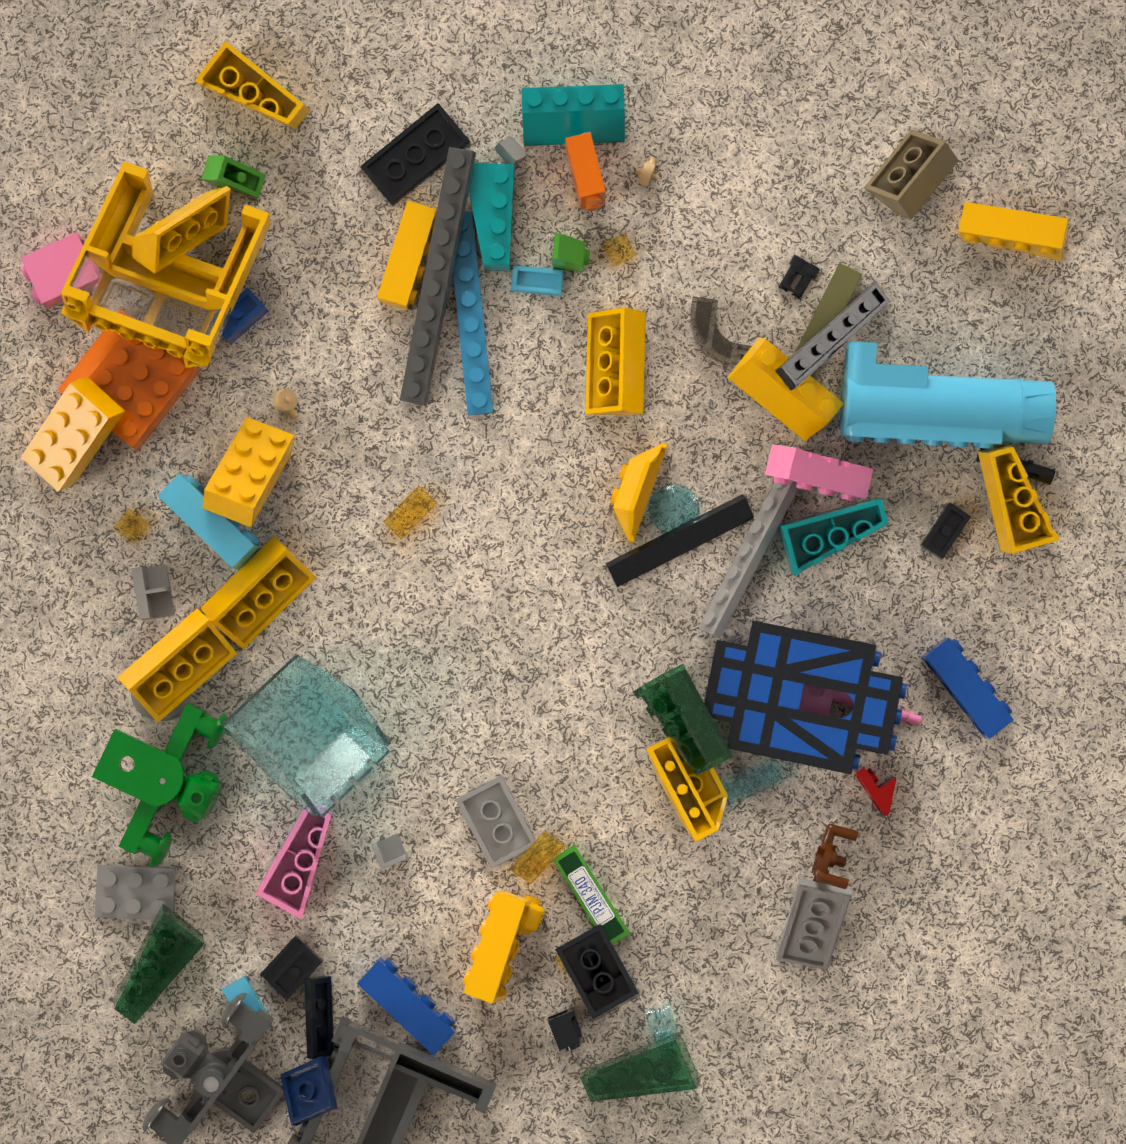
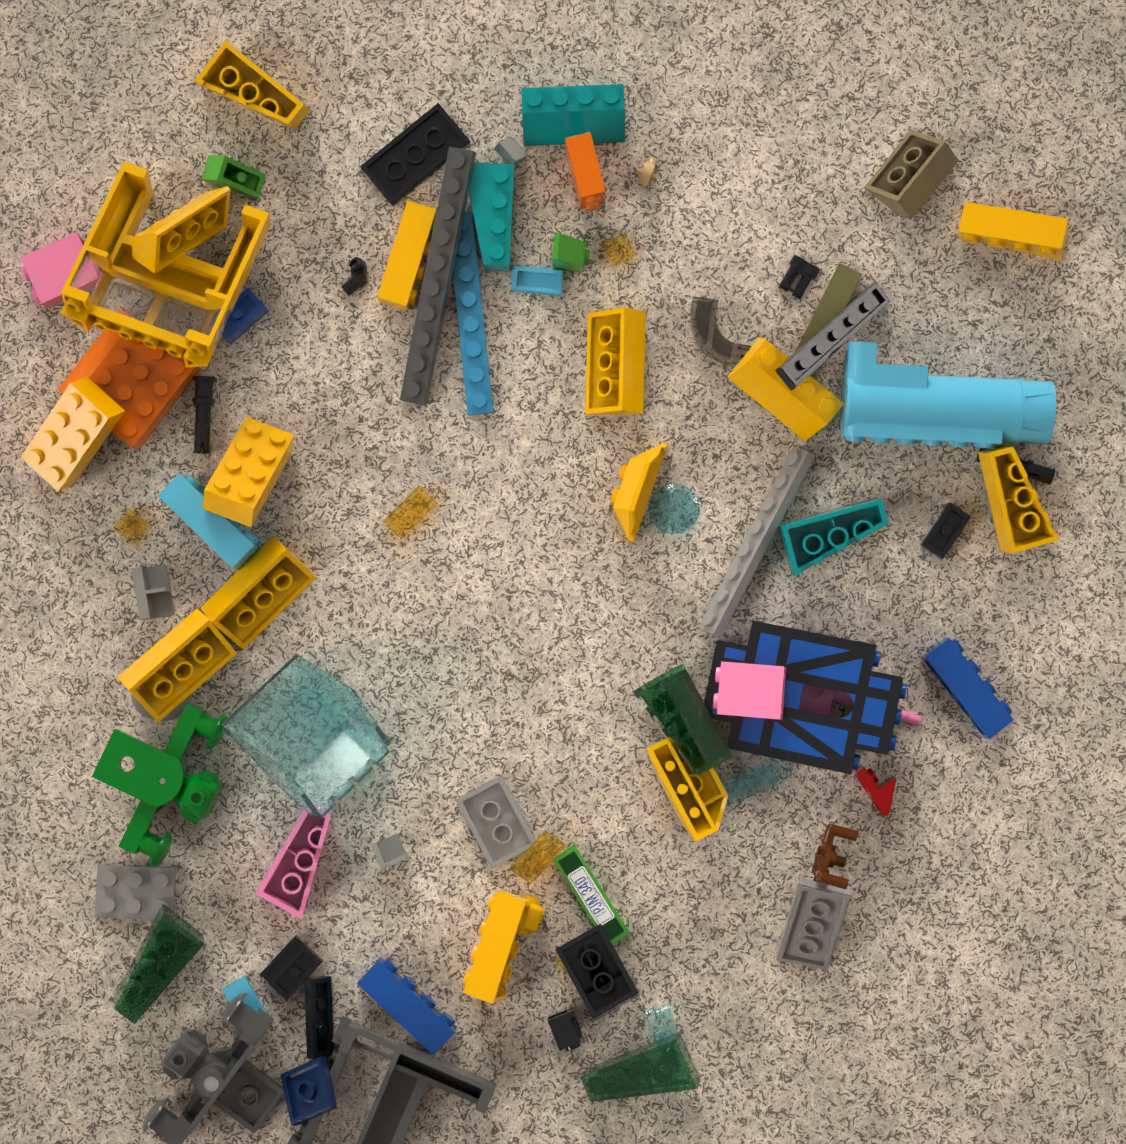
(203, 401): none -> black pin
(285, 401): tan piece -> none
(358, 275): none -> black arm
(680, 540): black tile -> none
(750, 690): none -> bright pink brick
(818, 471): bright pink wedge -> none

